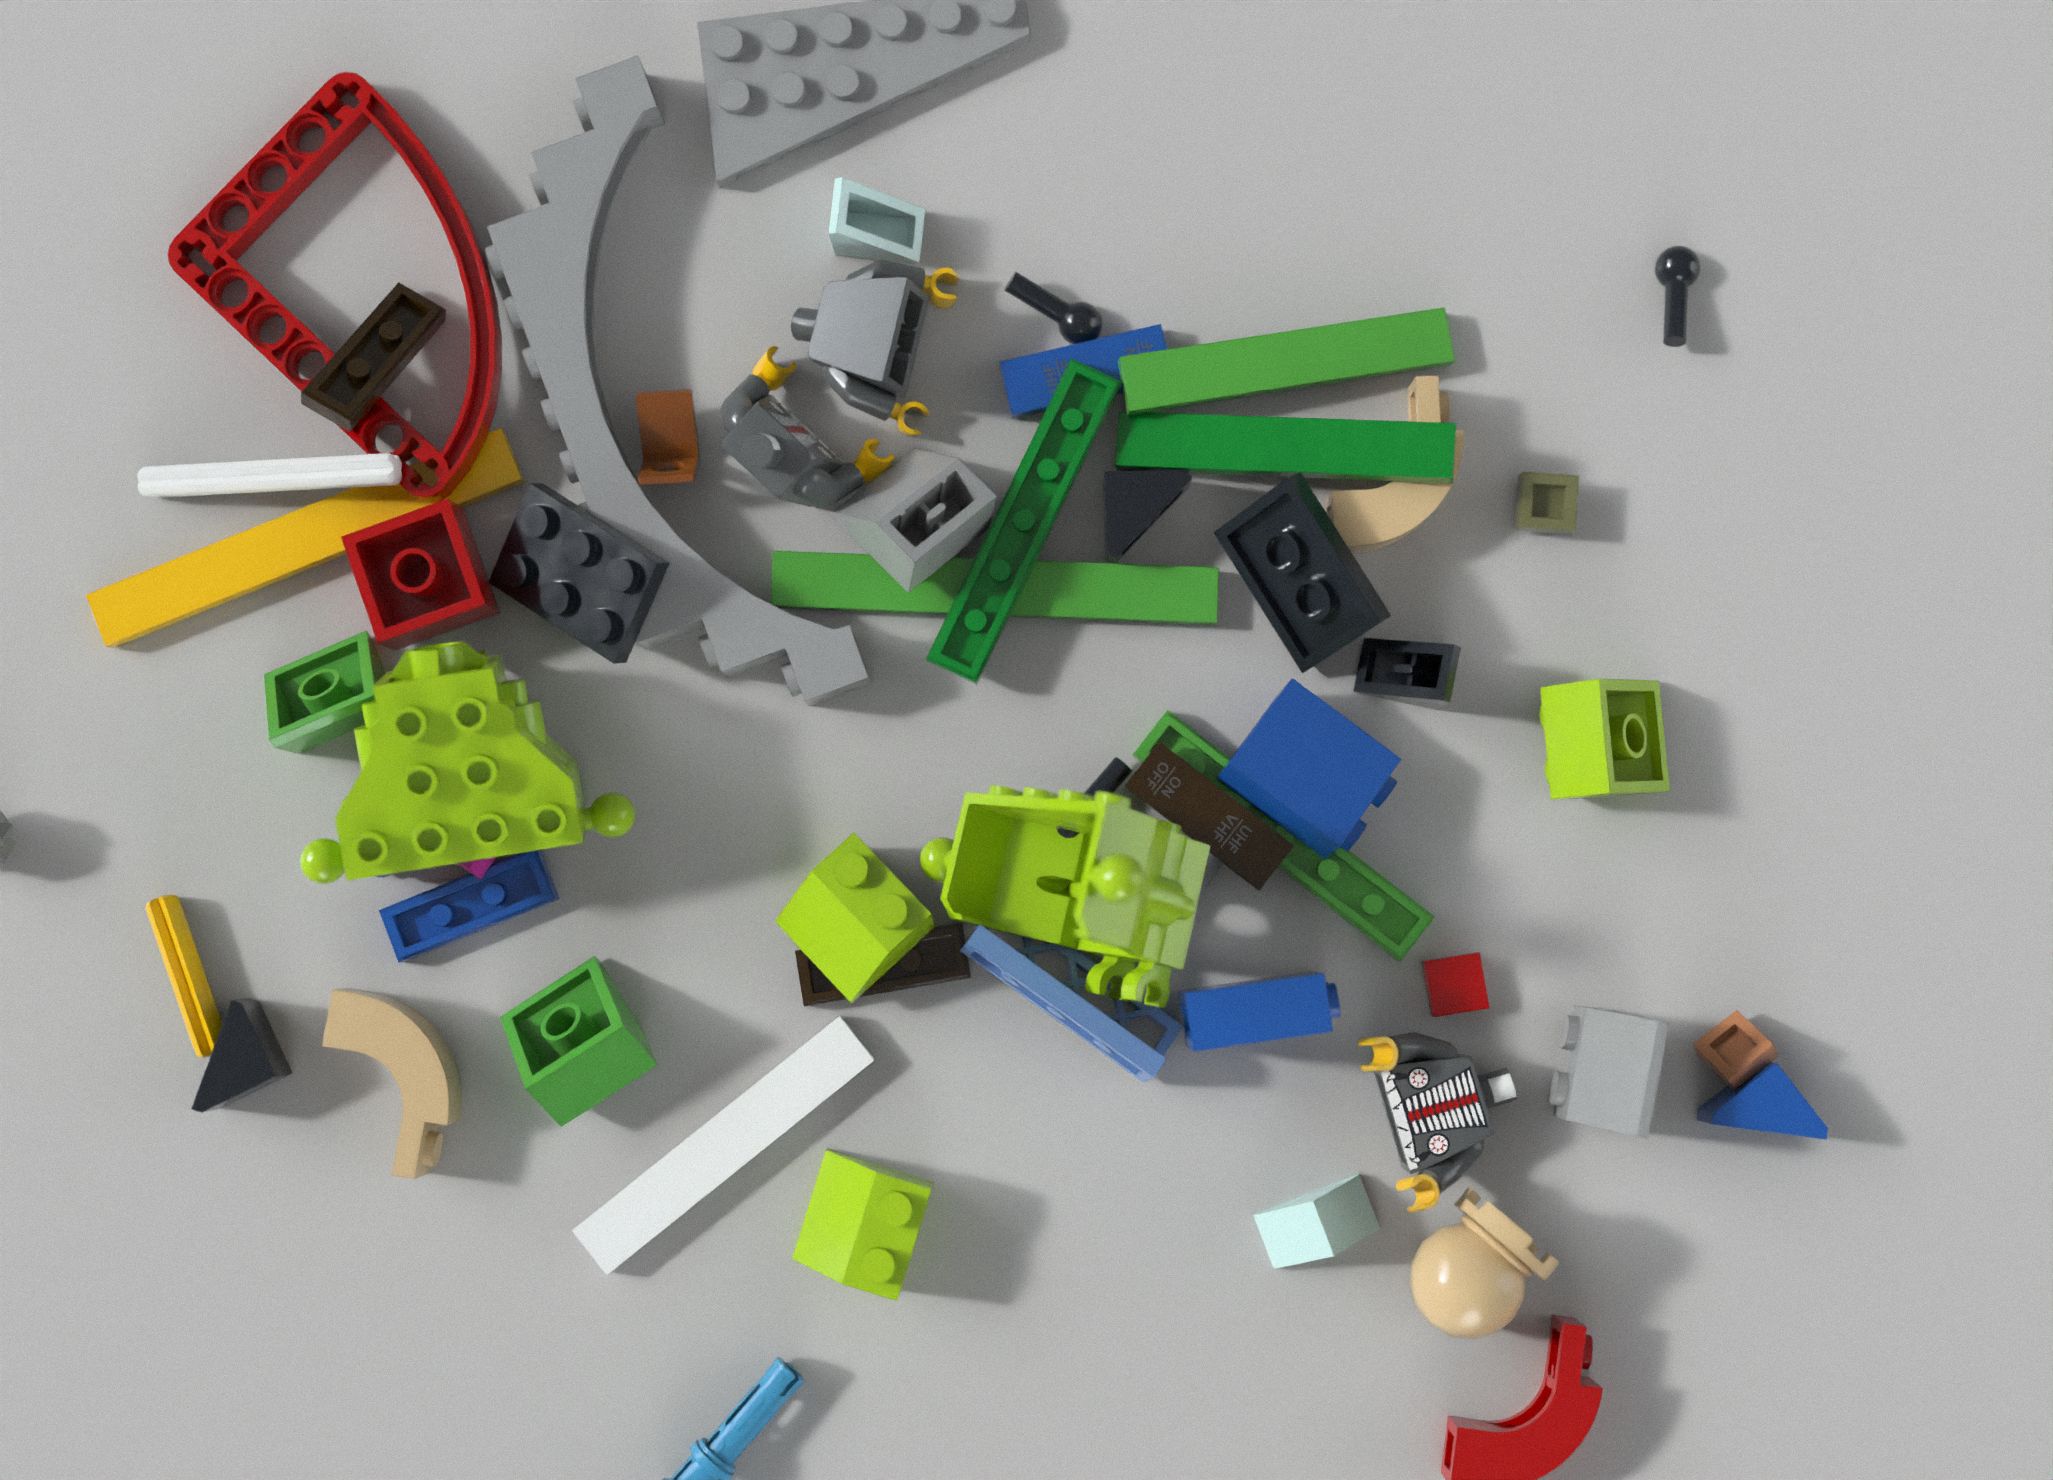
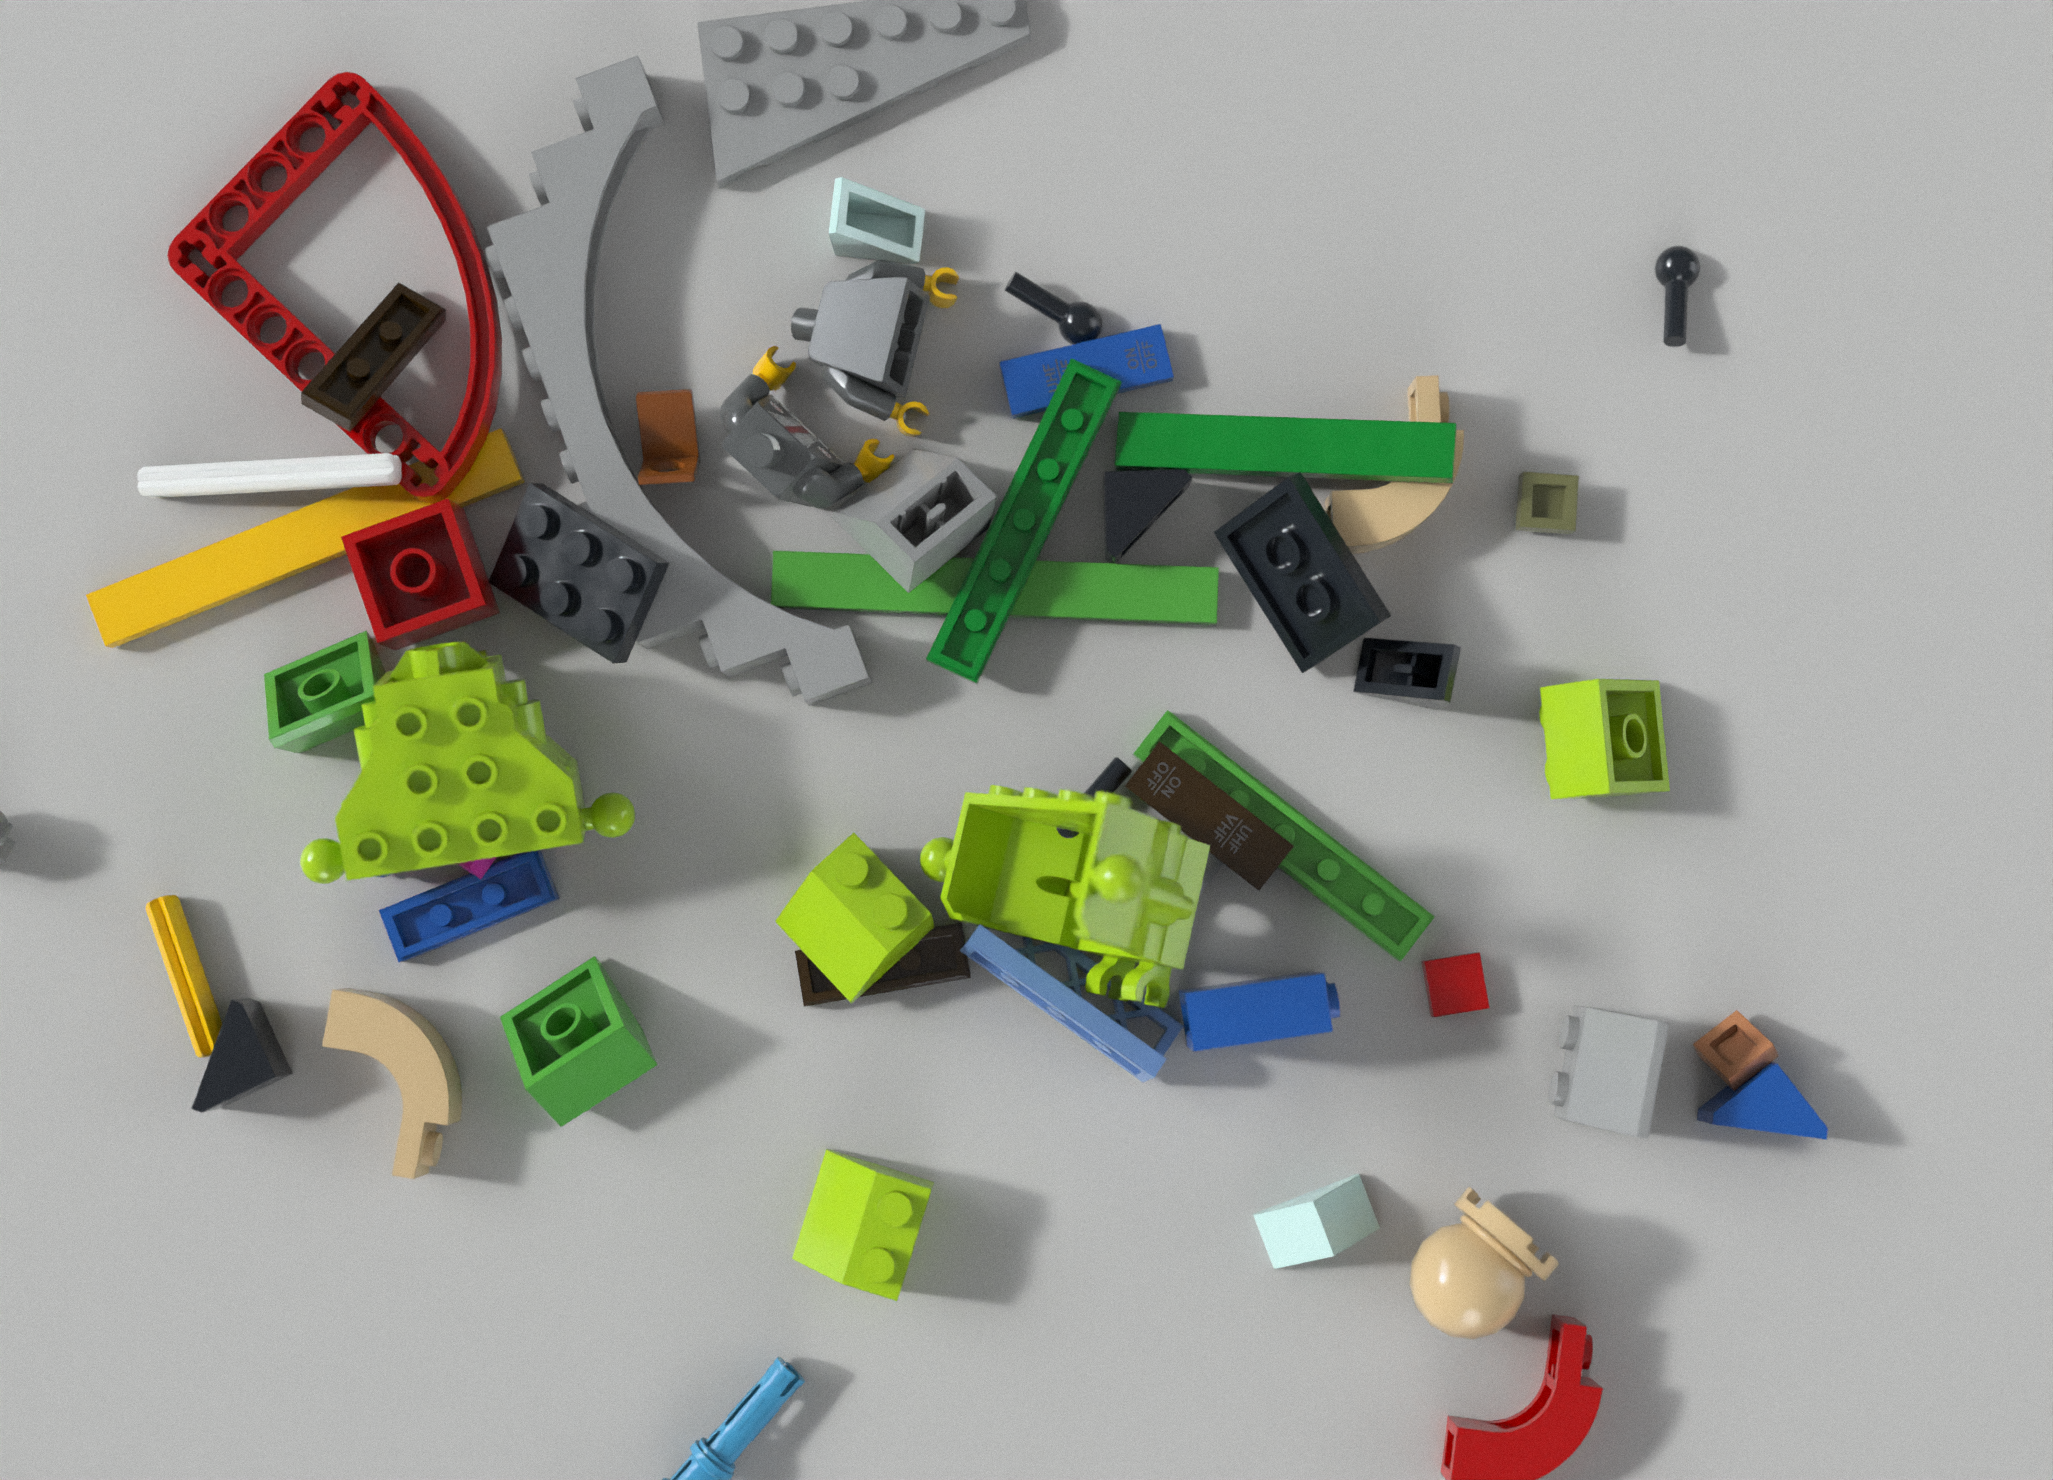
(723, 1145): white tile -> none
(1285, 361): bright green tile -> none
(1311, 770): blue brick -> none
(1434, 1109): torso -> none

